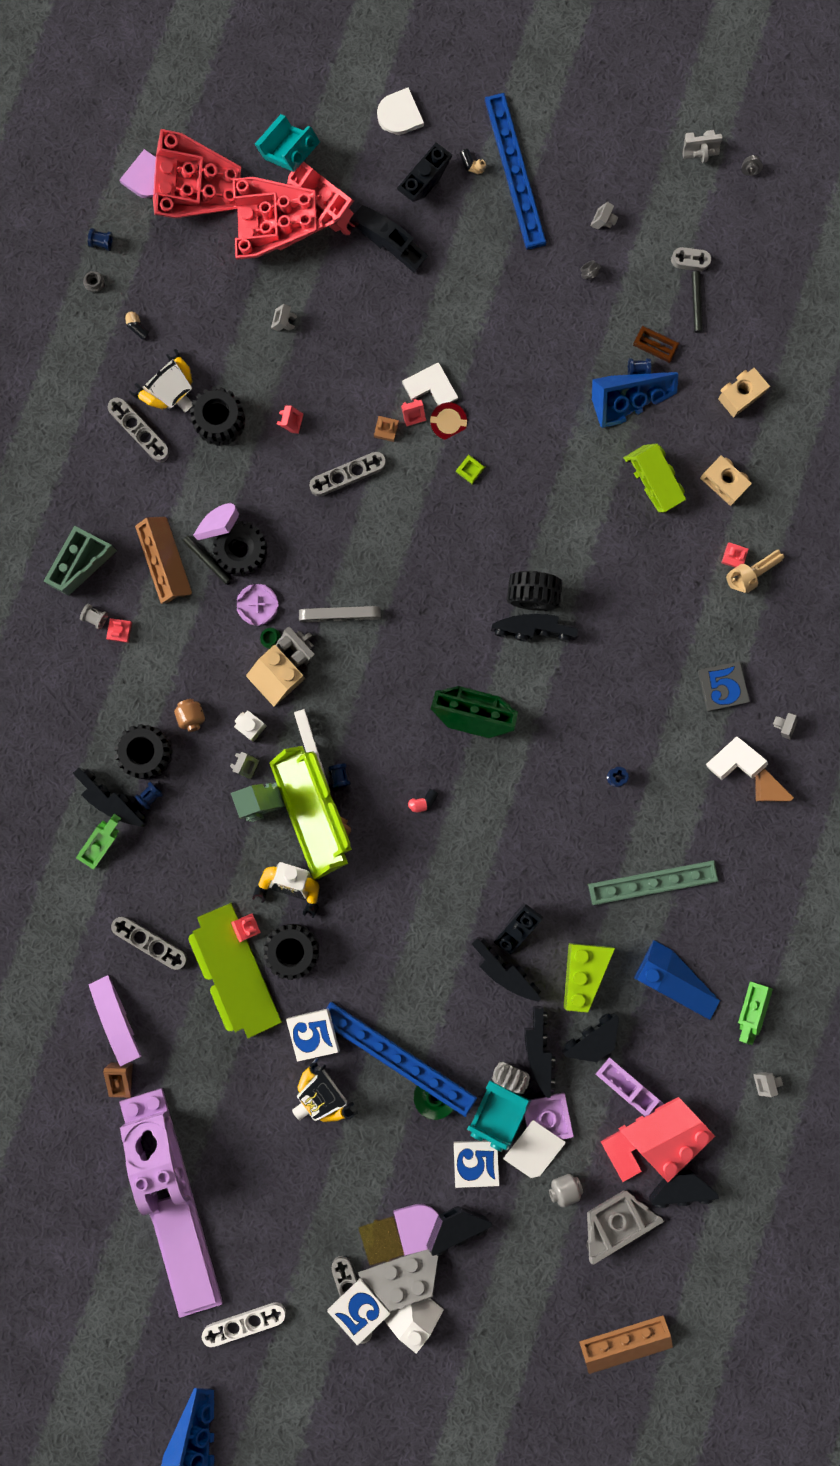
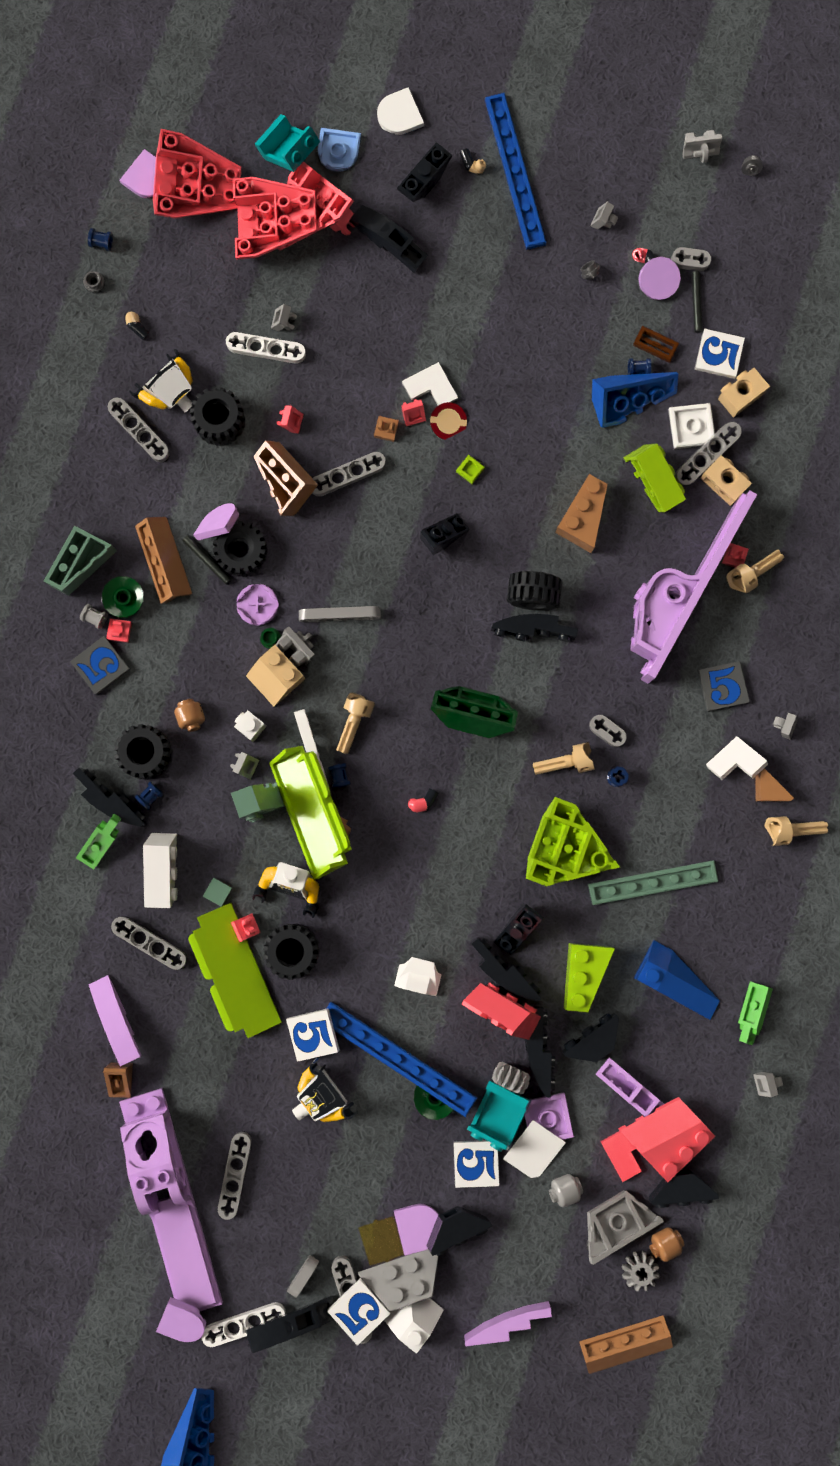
(100, 665): none -> tile
(115, 590): none -> dark green dish
(160, 870): none -> white wedge
(181, 1322): none -> lavender tile
(217, 892): none -> sand green tile
(236, 1175): none -> light grey beam
(267, 344): none -> white beam
(285, 476): none -> medium nougat wedge
(290, 1325): none -> black slope
(303, 1276): none -> light grey beam
(338, 148): none -> light blue tile
(358, 708): none -> tan piece
(418, 976): none -> white slope
(443, 533): none -> black slope
(498, 1328): none -> lavender slope
(503, 1010): none -> coral wedge
(566, 847): none -> lime wedge
(579, 758): none -> tan piece
(584, 514): none -> medium nougat wedge
(604, 735): none -> light grey beam
(642, 255): none -> coral arm
(644, 1262): none -> light grey gear
(659, 278): none -> lavender tile
(666, 1244): none -> medium nougat head
(670, 614): none -> lavender piece
(691, 425): none -> white tile
(708, 454): none -> light grey beam
(719, 353): none -> white tile
(782, 830): none -> tan piece

